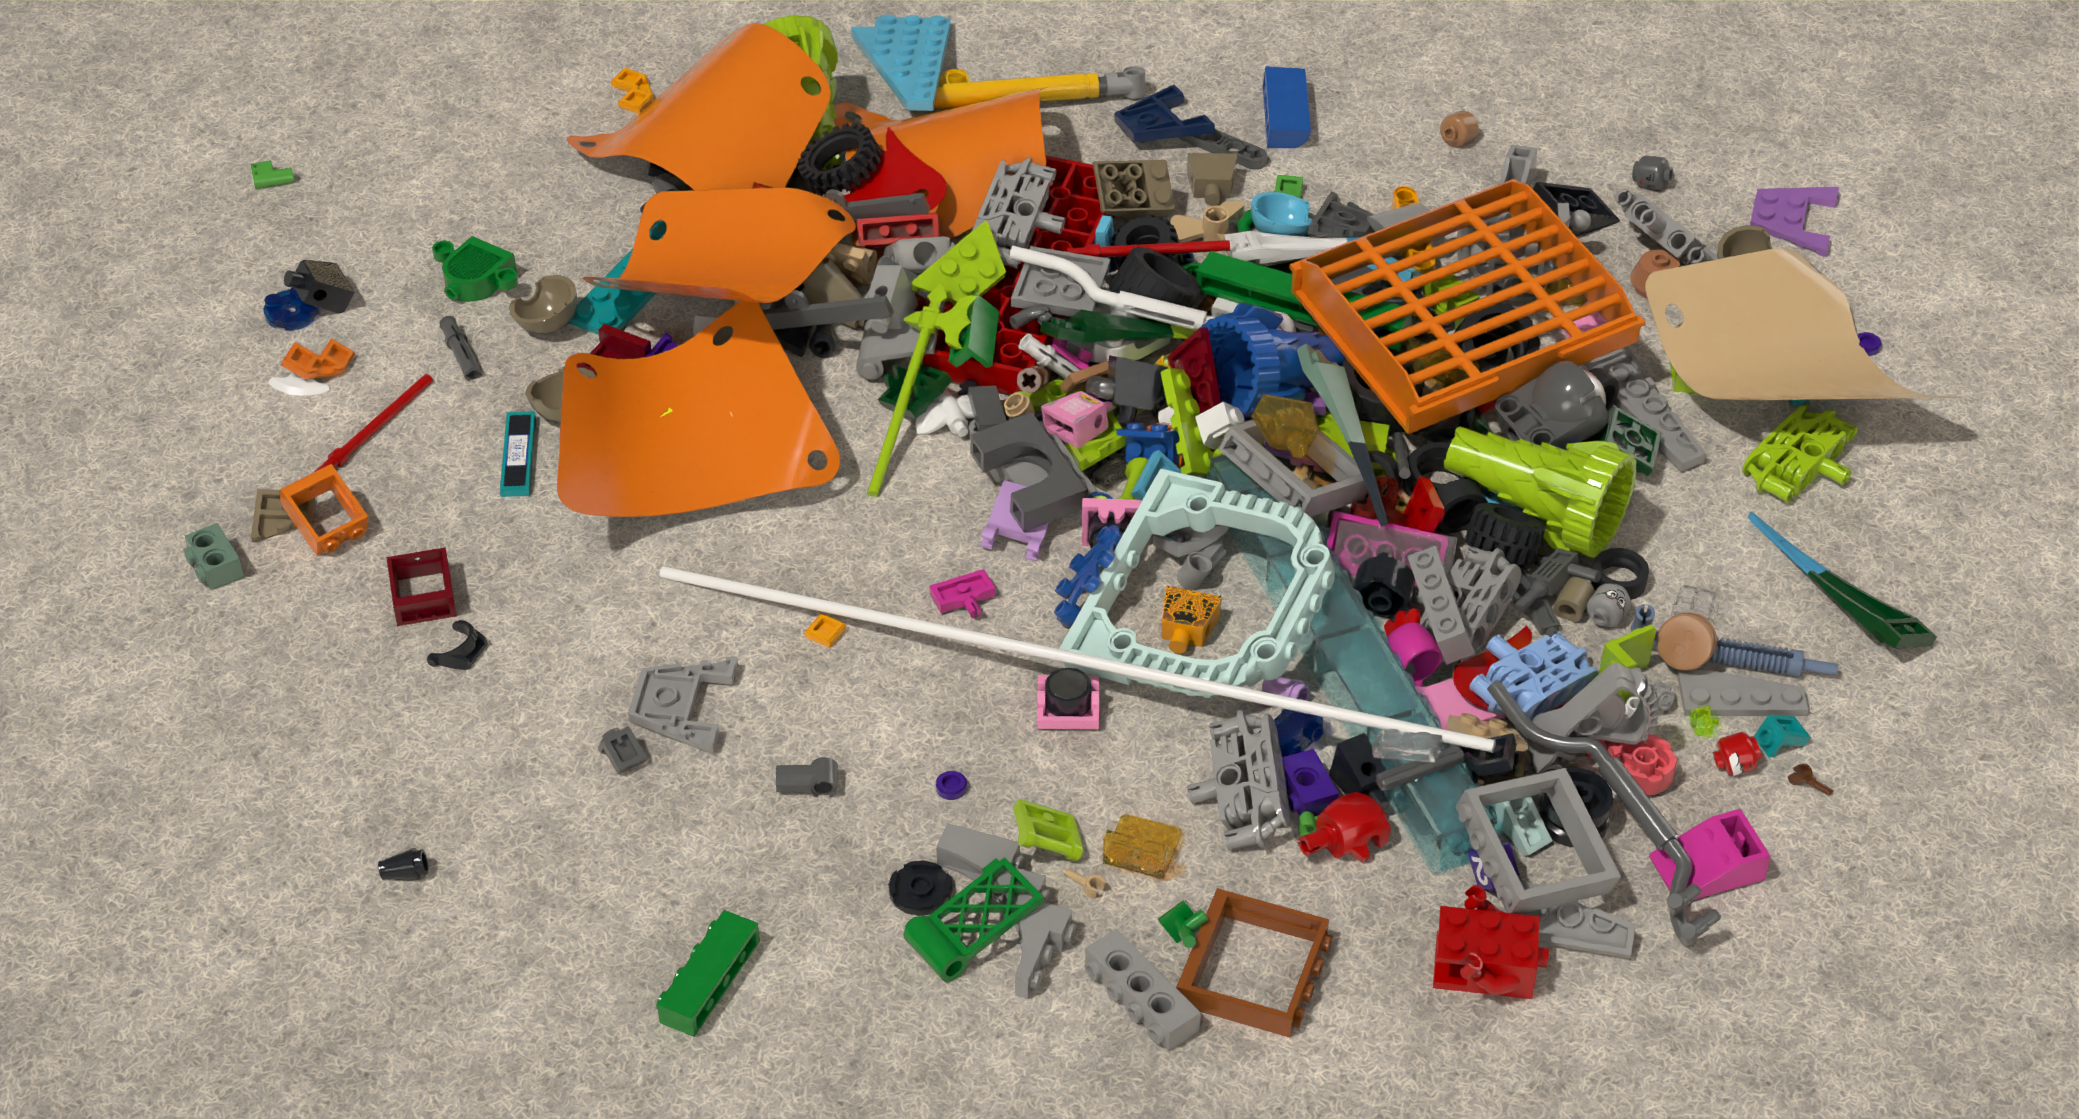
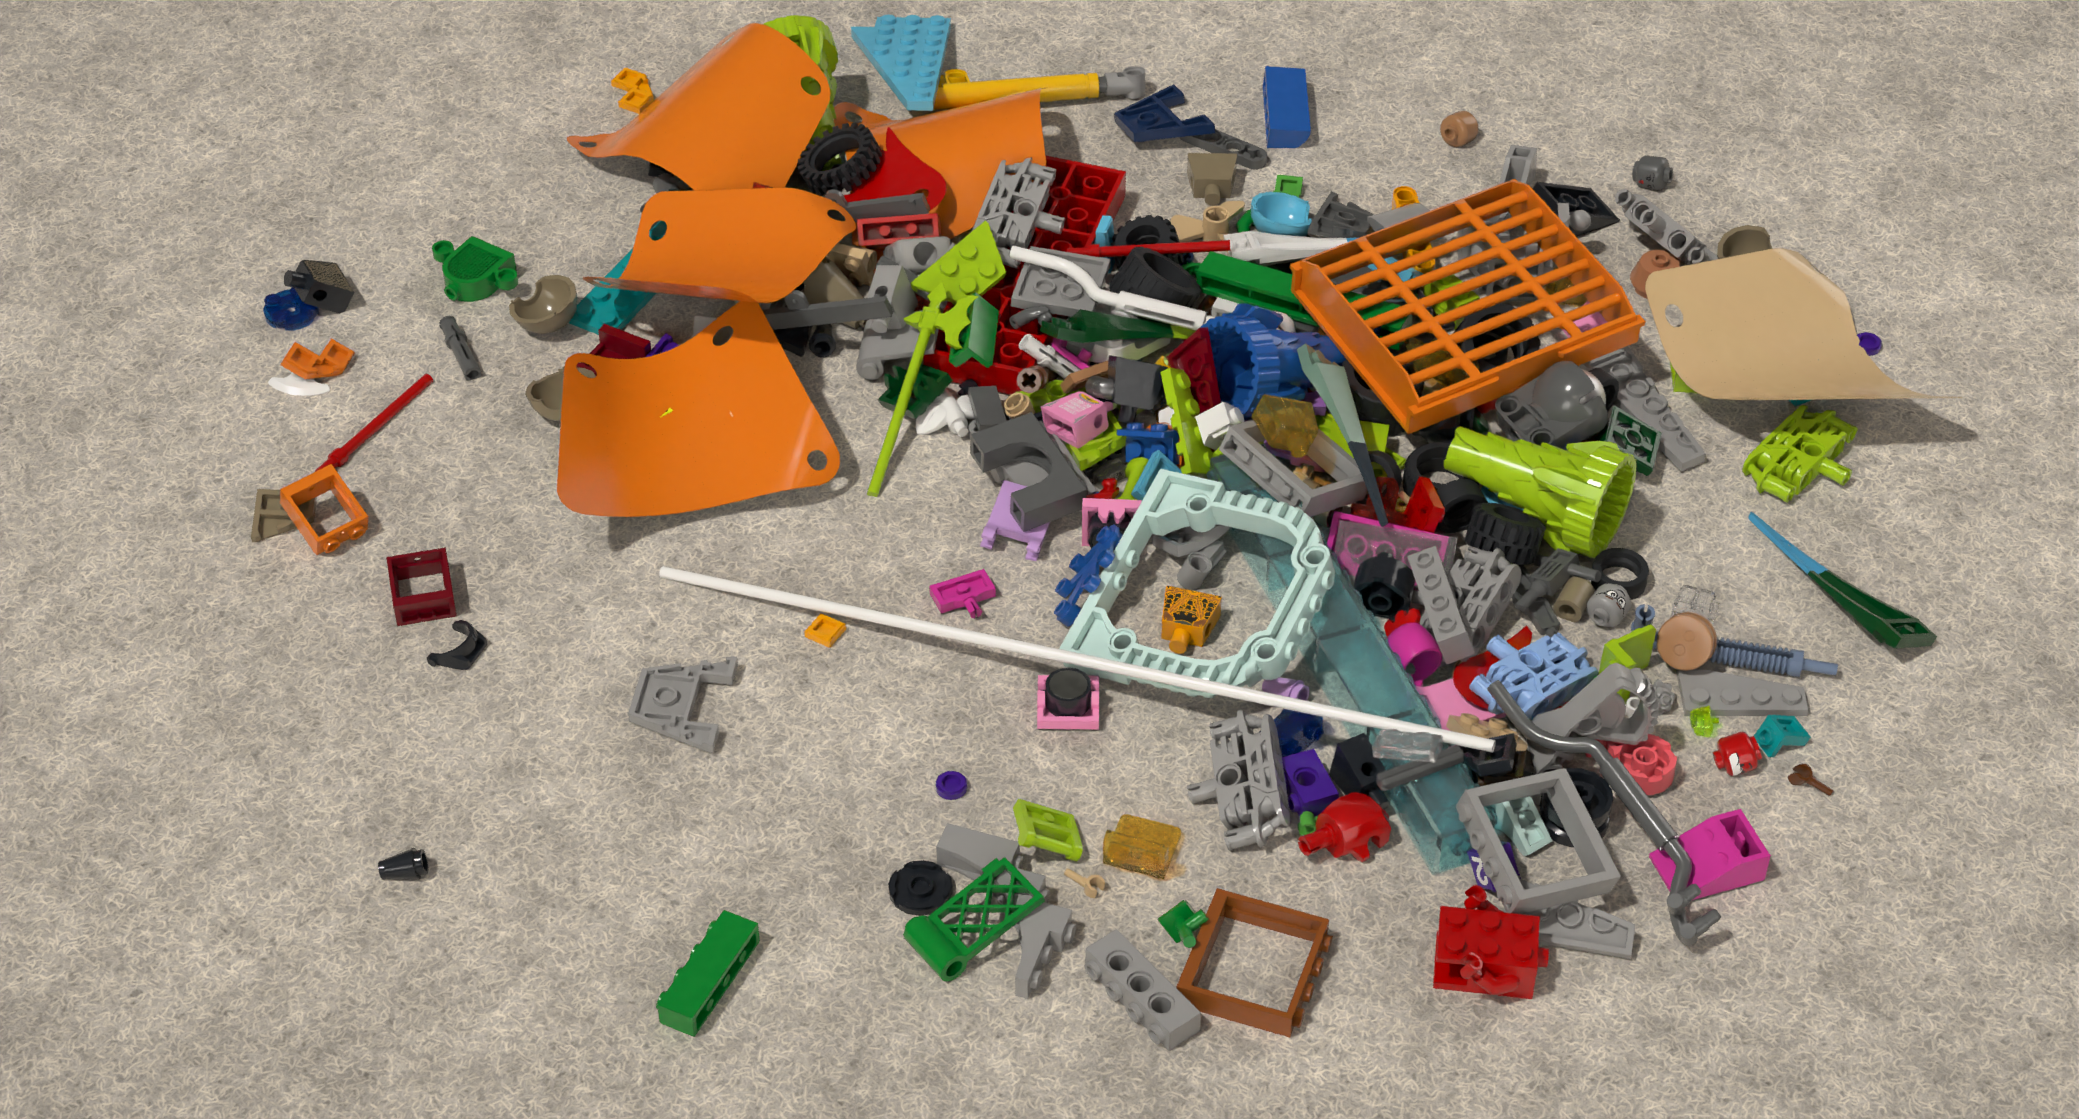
(213, 557): sand green brick -> none
(265, 176): bright green piece -> none
(517, 454): tile -> none
(622, 749): dark grey bracket -> none
(817, 778): dark grey piece -> none
(1109, 490): none -> red arm
(1134, 188): dark tan slope -> none
(1401, 455): dark grey bar -> none
(1784, 211): medium lavender wing -> none

